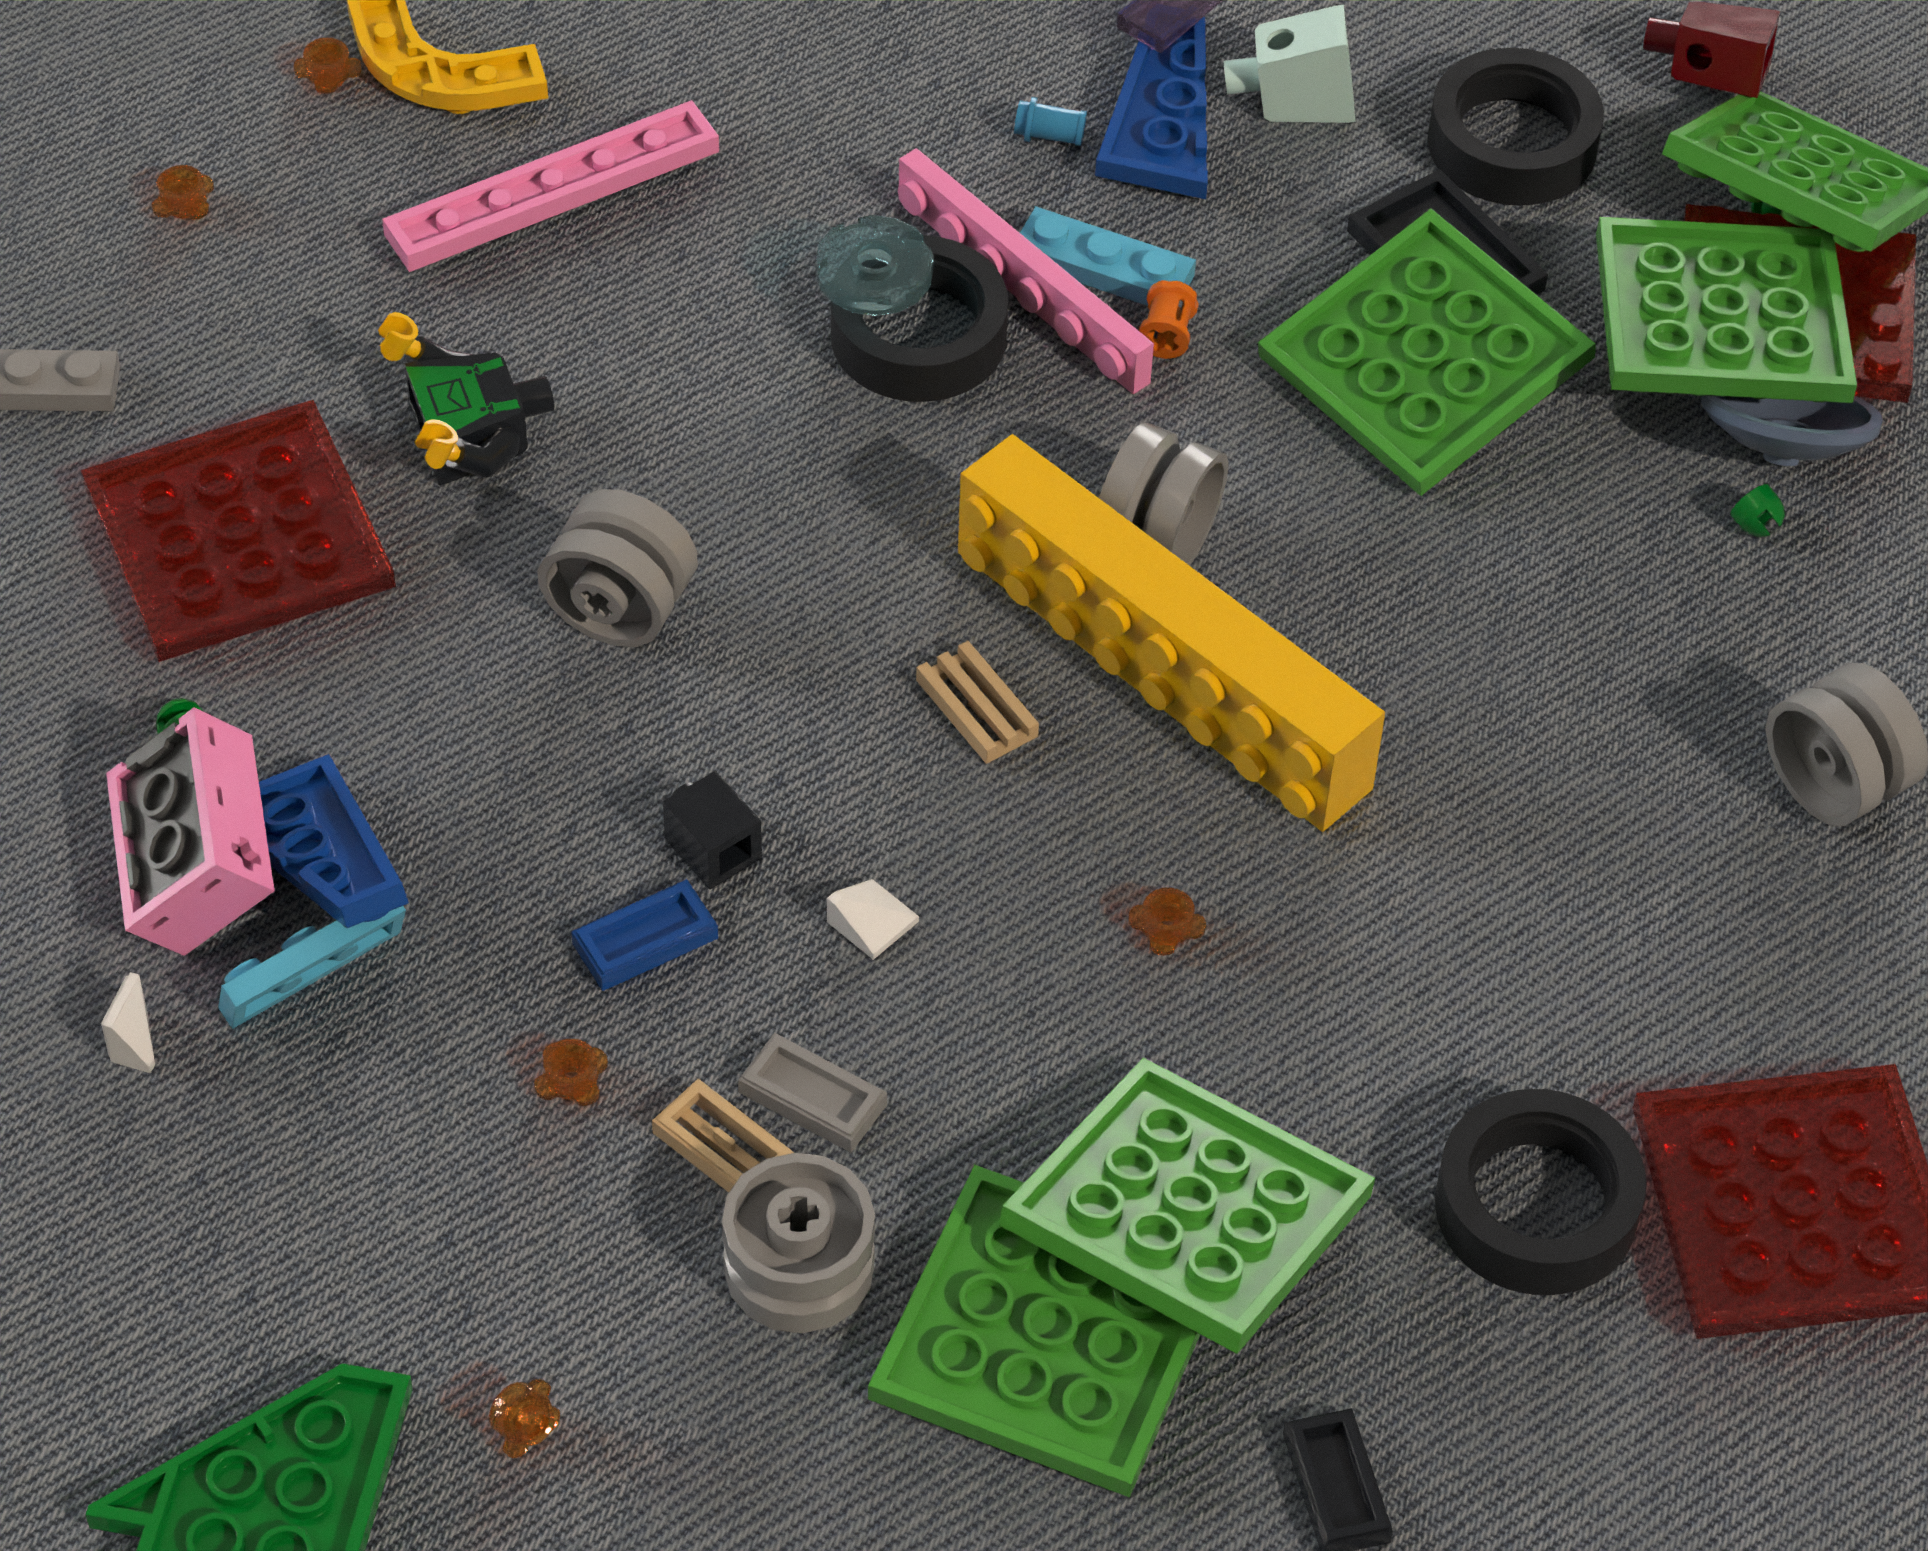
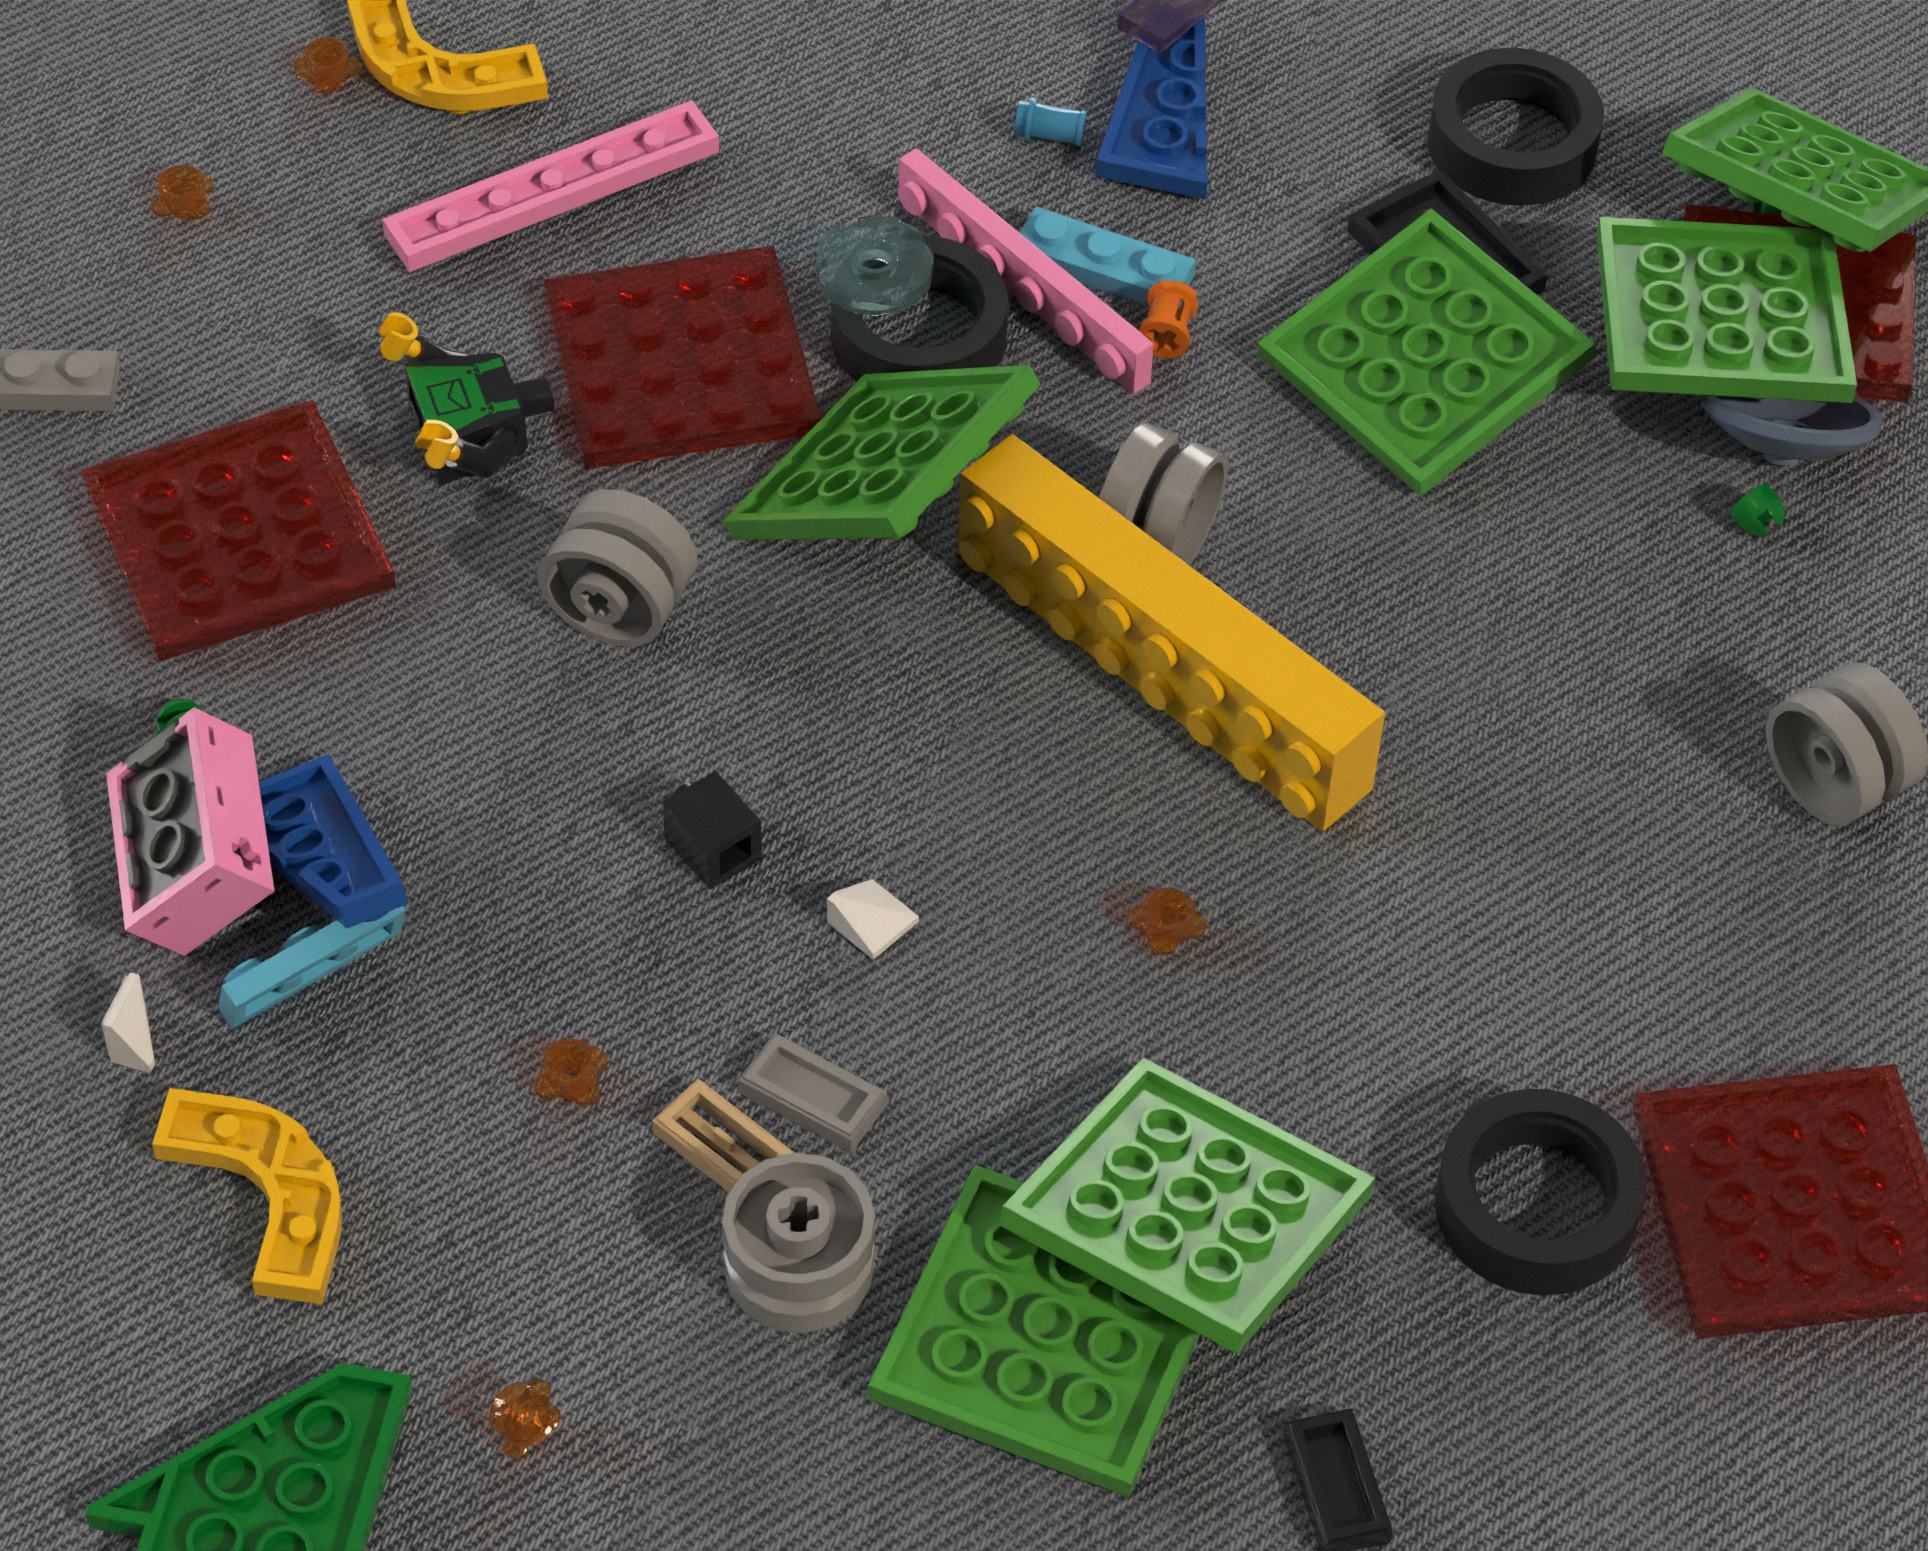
(282, 1163): none -> yellow plate
(644, 935): blue tile -> none
(680, 357): none -> clear red plate
(883, 454): none -> bright green plate
(996, 690): tan tile -> none
(1299, 69): light aqua torso -> none
(1717, 45): dark red torso -> none

